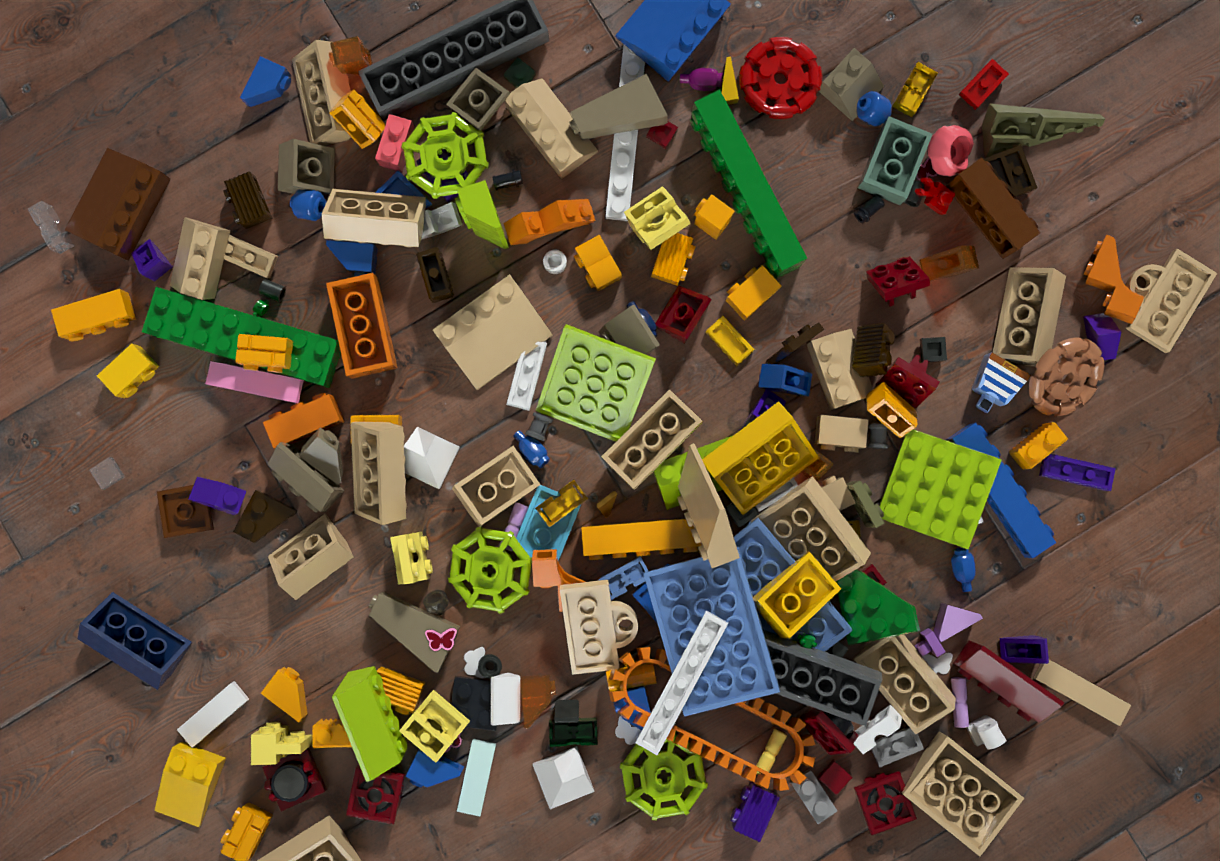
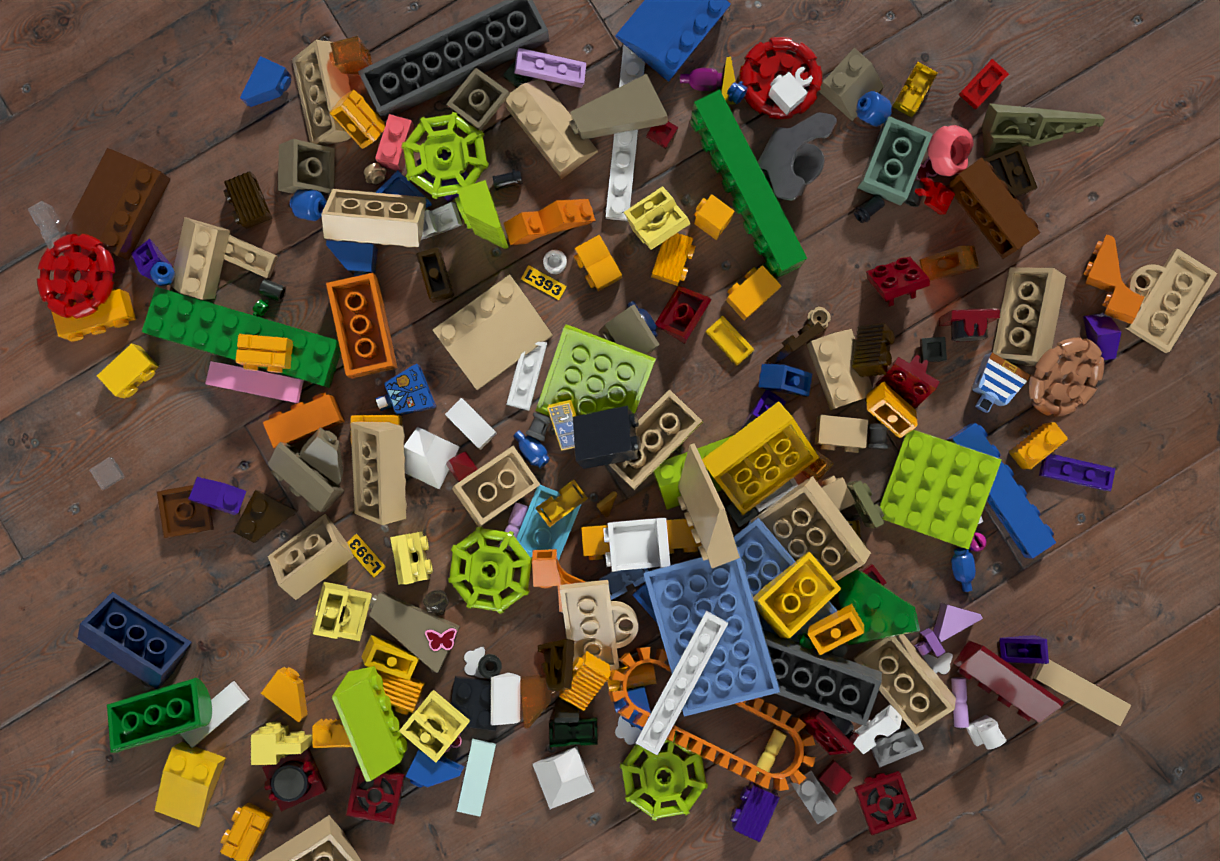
(64, 272): none -> red plate
(158, 714): none -> green brick
(162, 274): none -> blue plant
(329, 609): none -> light yellow brick
(365, 556): none -> yellow sticker
(374, 173): none -> tan plate
(389, 657): none -> yellow slope
(407, 392): none -> blue torso
(461, 466): none -> dark red slope
(471, 423): none -> white slope
(543, 282): none -> yellow sticker
(550, 67): none -> lavender plate
(558, 664): none -> dark brown wing
(562, 420): none -> tile
(588, 678): none -> light orange brick
(606, 437): none -> black brick
(637, 544): none -> white panel
(736, 92): none -> blue plate
(789, 90): none -> white brick
(791, 160): none -> flat silver piece
(823, 313): none -> tan plate
(836, 629): none -> light orange brick
(961, 793): tan slope -> none
(969, 323): none -> dark red piece
(974, 546): none -> dark pink hinge

